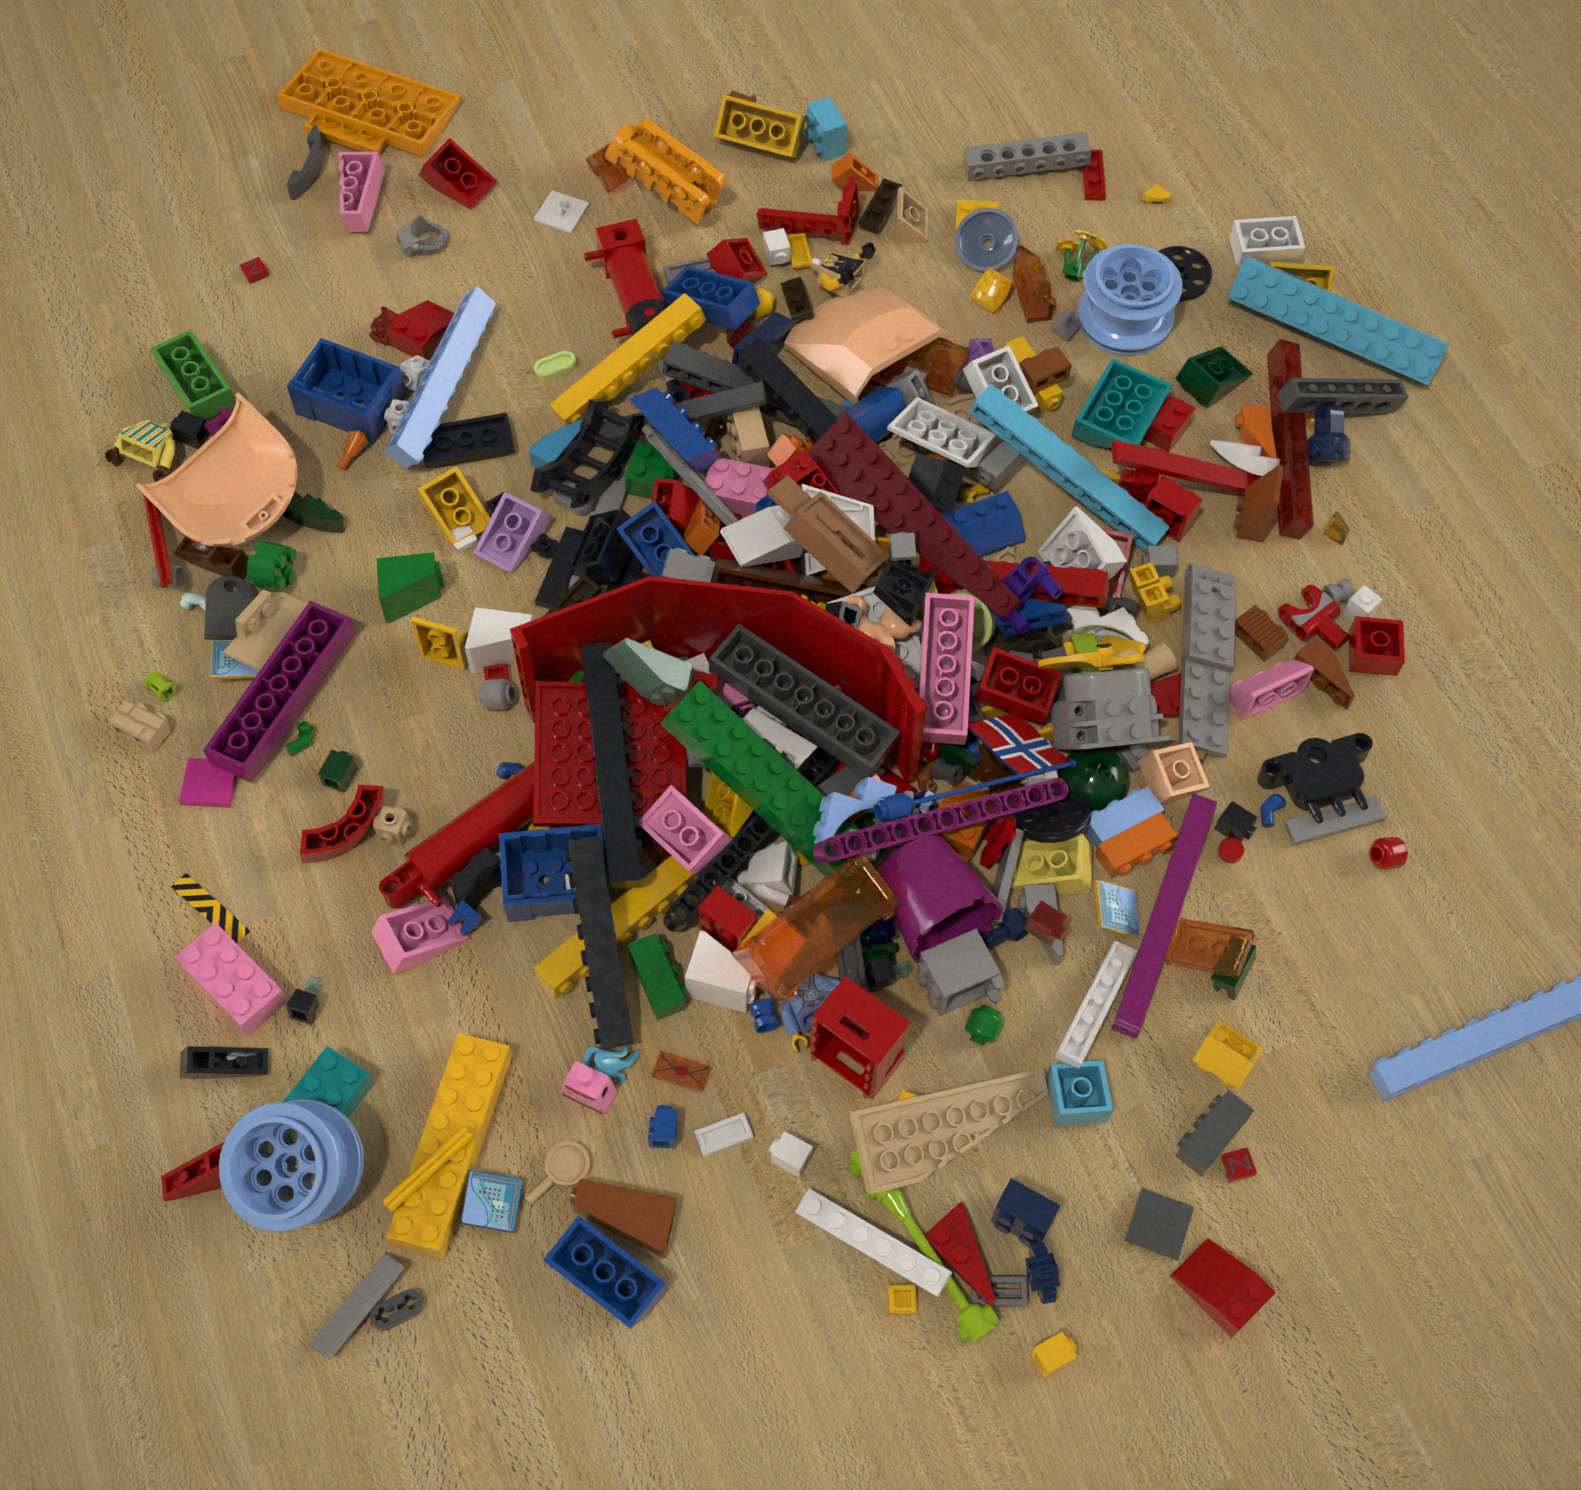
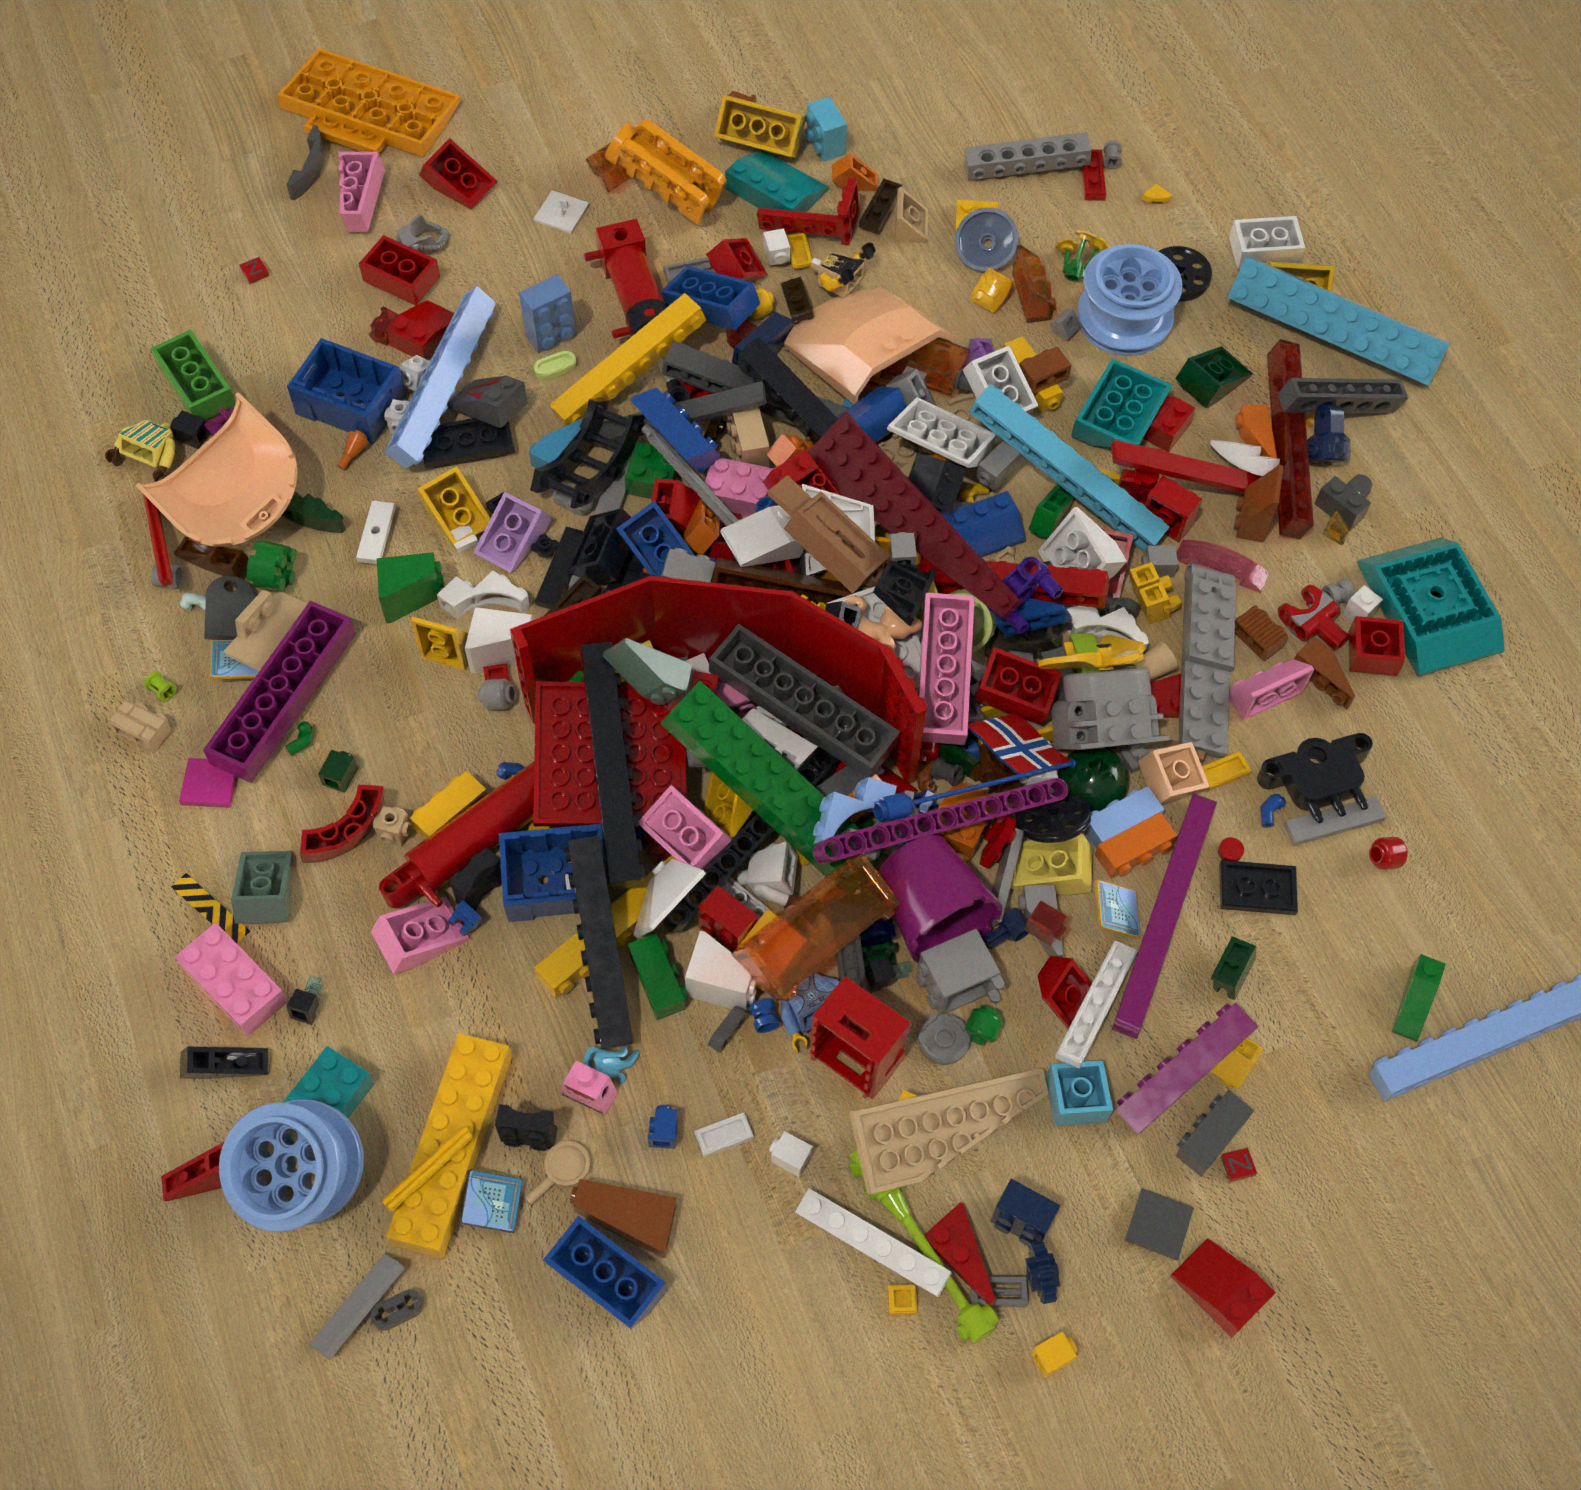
(262, 887): none -> sand green slope
(375, 532): none -> white tile
(399, 270): none -> red brick
(447, 804): none -> yellow brick
(491, 399): none -> dark grey slope
(495, 589): none -> white arch
(526, 1129): none -> black brick
(547, 313): none -> medium blue brick
(664, 892): none -> white slope
(681, 1071): clear orange tile -> none
(727, 1029): none -> dark grey beam
(772, 183): none -> teal slope
(943, 1039): none -> light grey tile
(1051, 512): none -> green slope
(1063, 987): none -> red slope
(1112, 154): none -> light grey bush
(1186, 1068): none -> magenta brick
(1209, 947): clear orange tile -> none
(1223, 560): none -> clear pink slope
(1226, 770): none -> yellow tile
(1236, 822): black brick -> none
(1258, 887): none -> black tile
(1346, 498): none -> dark grey brick
(1418, 997): none -> green slope
(1436, 630): none -> teal slope

